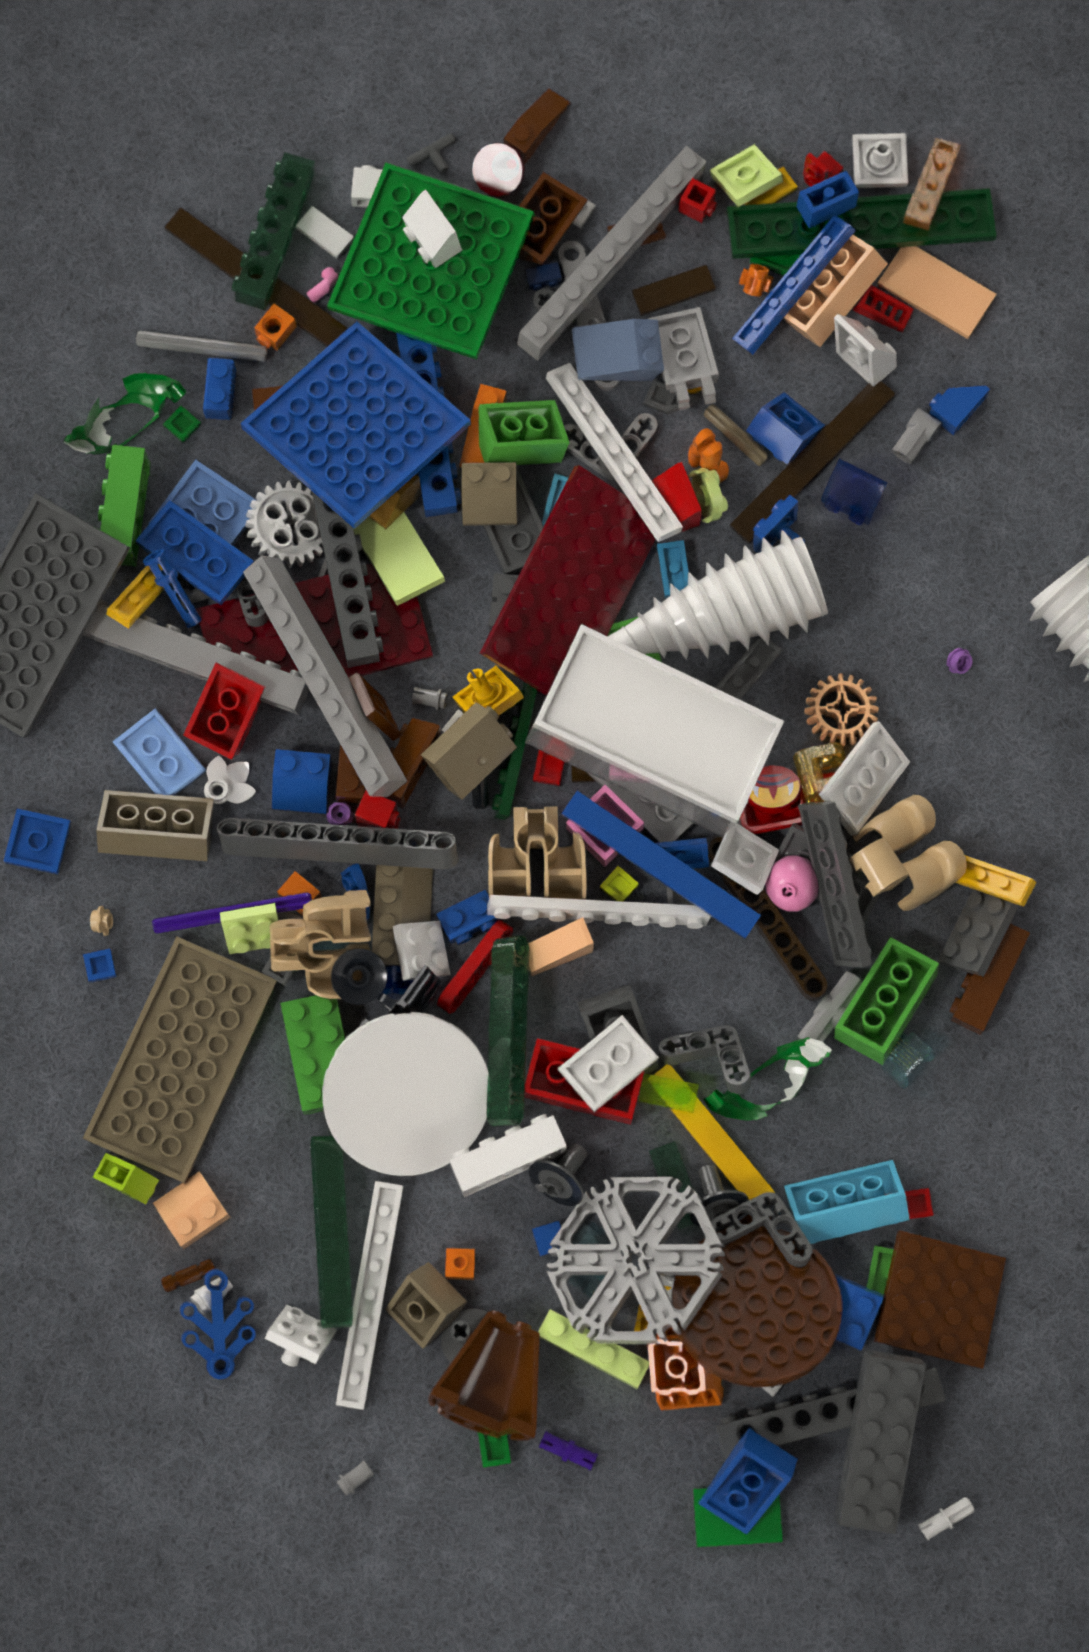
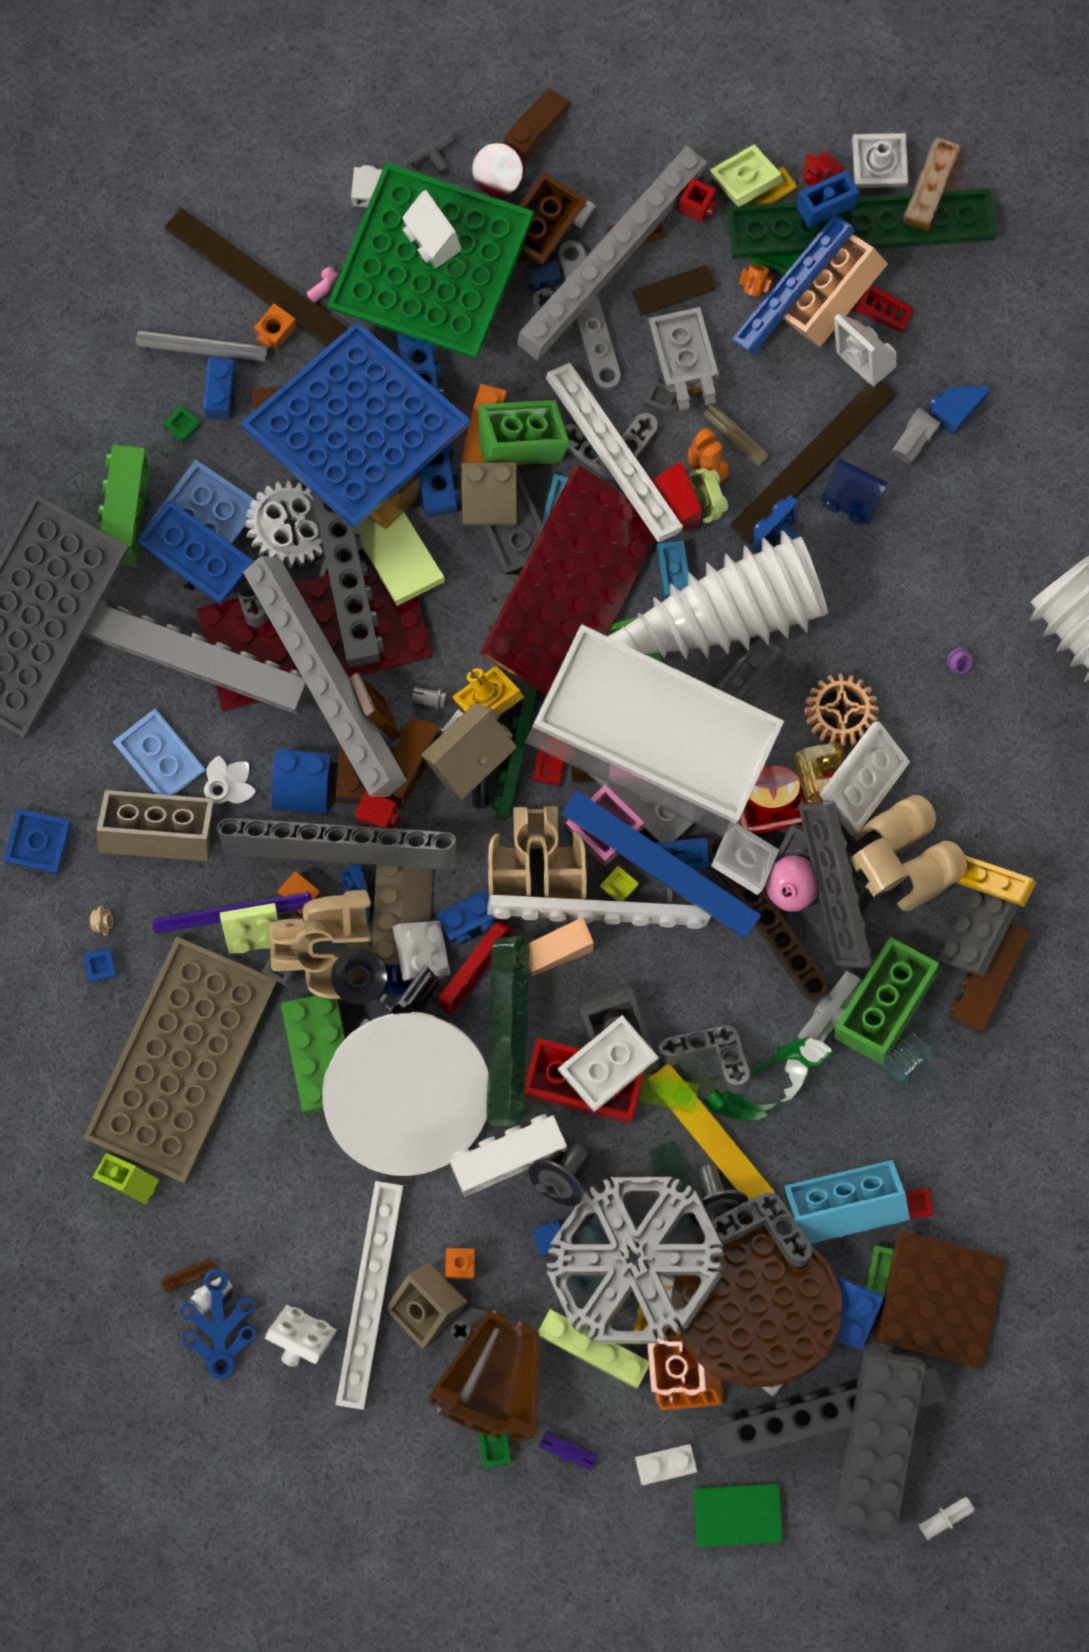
(135, 598): yellow tile -> none
(143, 389): green animal -> none
(164, 578): blue pin -> none
(191, 1210): light nougat slope -> none
(225, 711): red slope -> none
(259, 291): clear green brick -> none
(324, 232): white tile -> none
(331, 1233): clear green beam -> none
(340, 807): medium lavender plate -> none
(354, 1478): light grey pin -> none
(618, 350): sand blue slope -> none
(666, 1464): none -> white plate
(748, 1481): blue slope -> none
(784, 427): blue slope -> none
(937, 290): light nougat tile -> none

